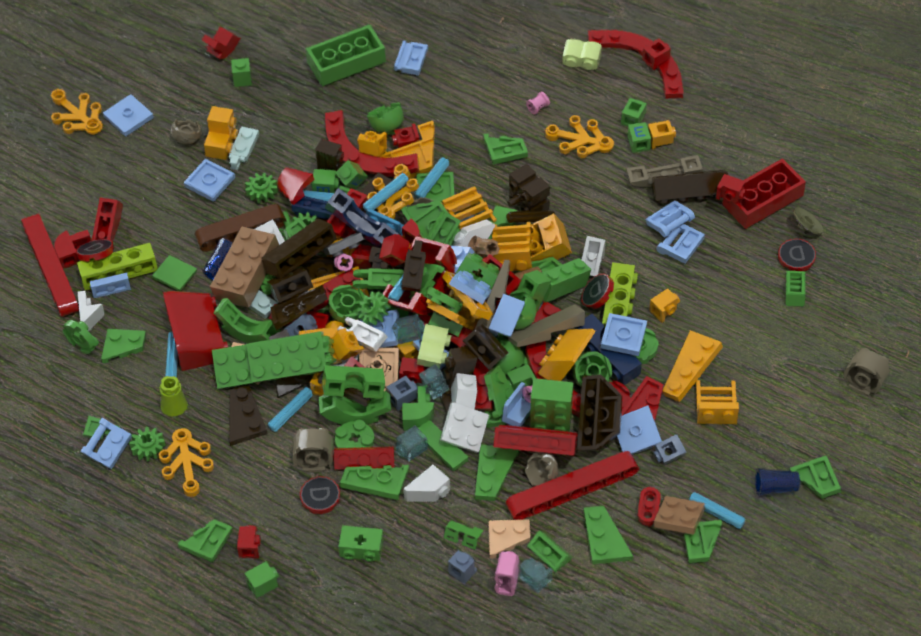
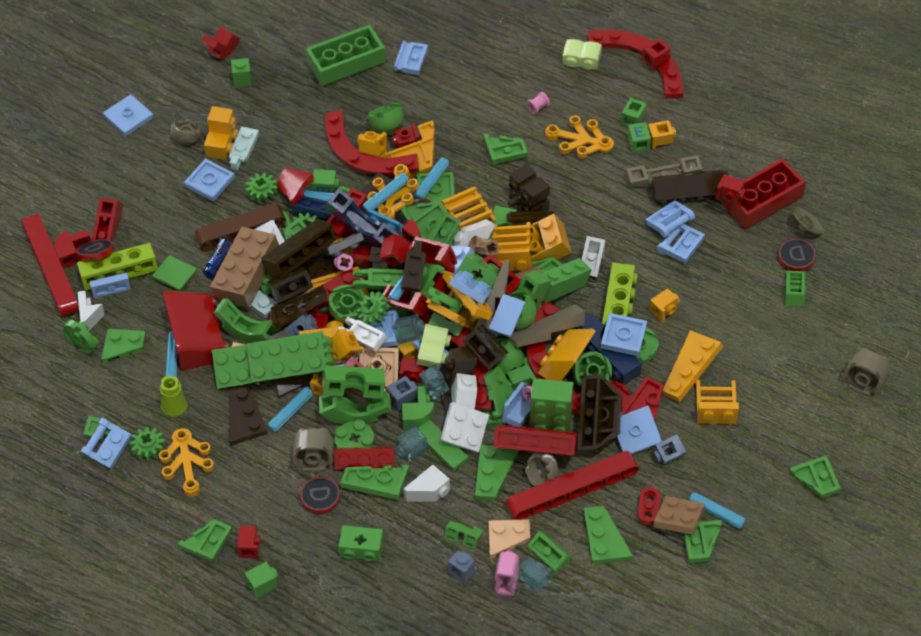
(90, 125): light orange plant -> none
(329, 155): dark brown brick -> none
(351, 174): bright green brick -> none
(597, 291): tile -> none
(776, 481): clear blue plant -> none

